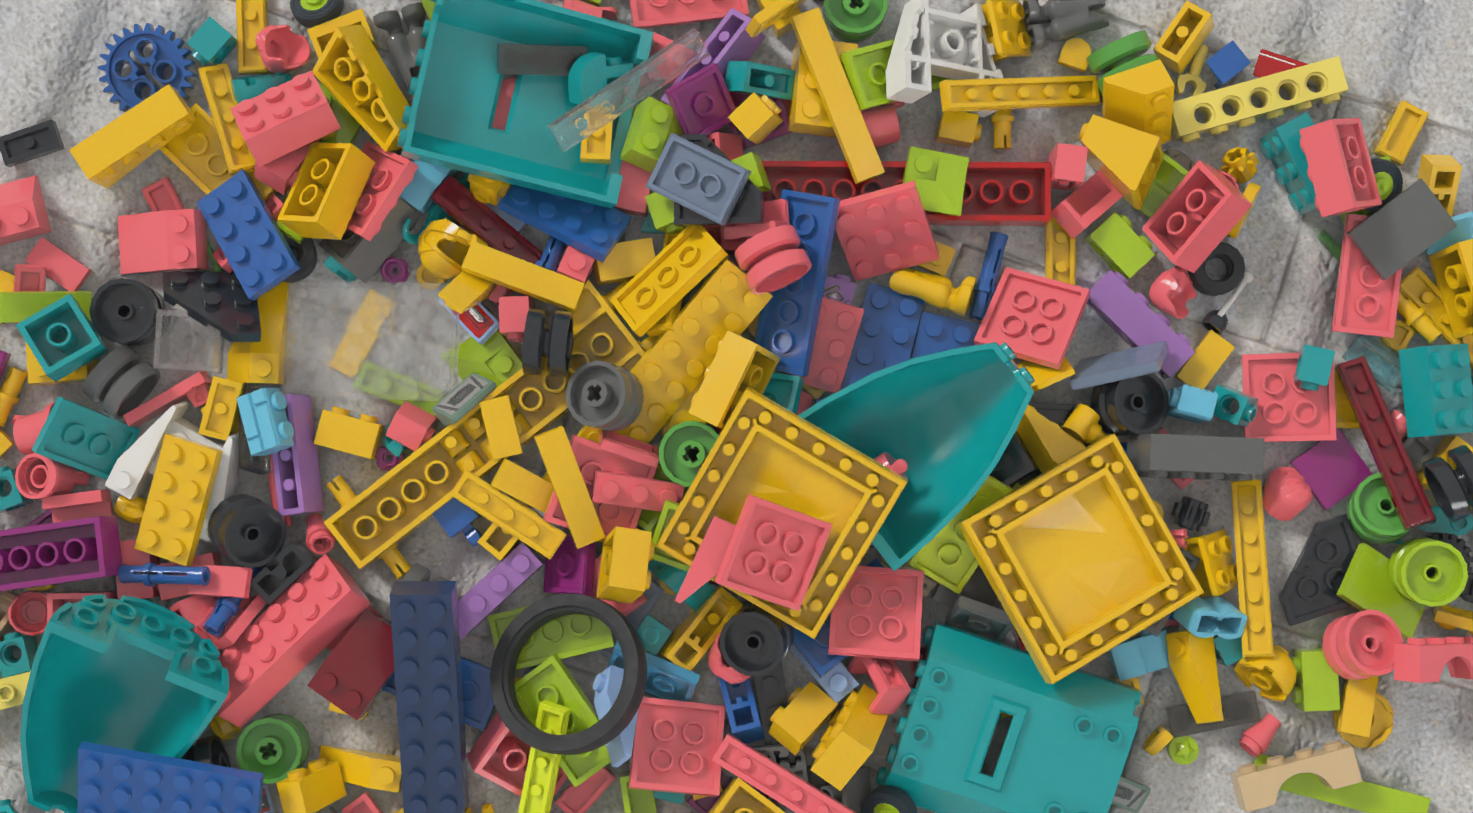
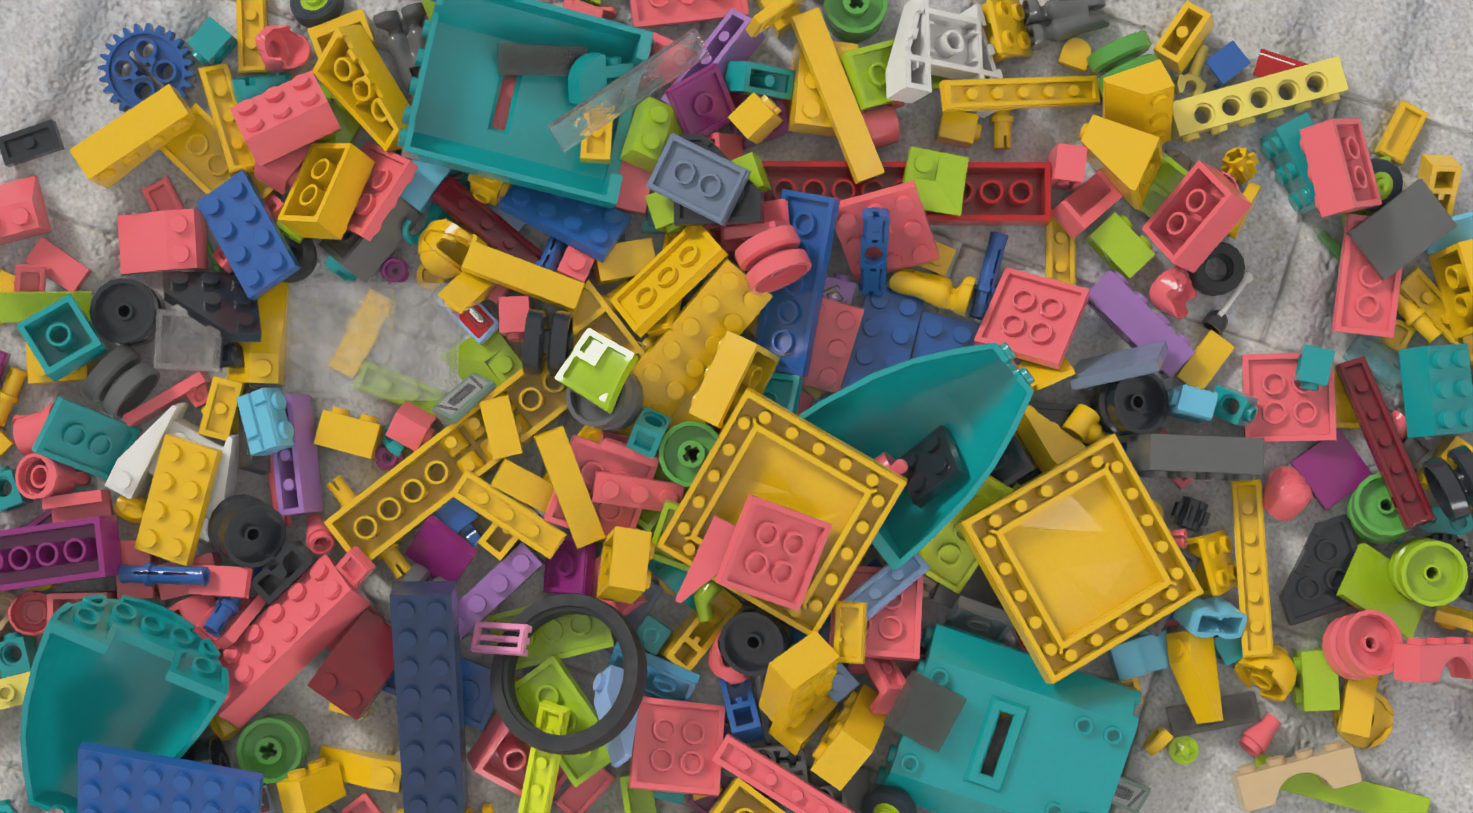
(231, 355): none -> black tile
(355, 566): none -> coral tile
(441, 550): none -> magenta tile
(522, 640): none -> bright pink tile
(597, 369): none -> lime plate
(648, 432): none -> teal brick
(703, 599): none -> lime arm
(799, 681): none -> yellow brick
(850, 631): none -> yellow plate
(875, 234): none -> blue piece
(888, 584): none -> light blue tile
(925, 711): none -> clear smoke tile
(932, 466): none -> black plate

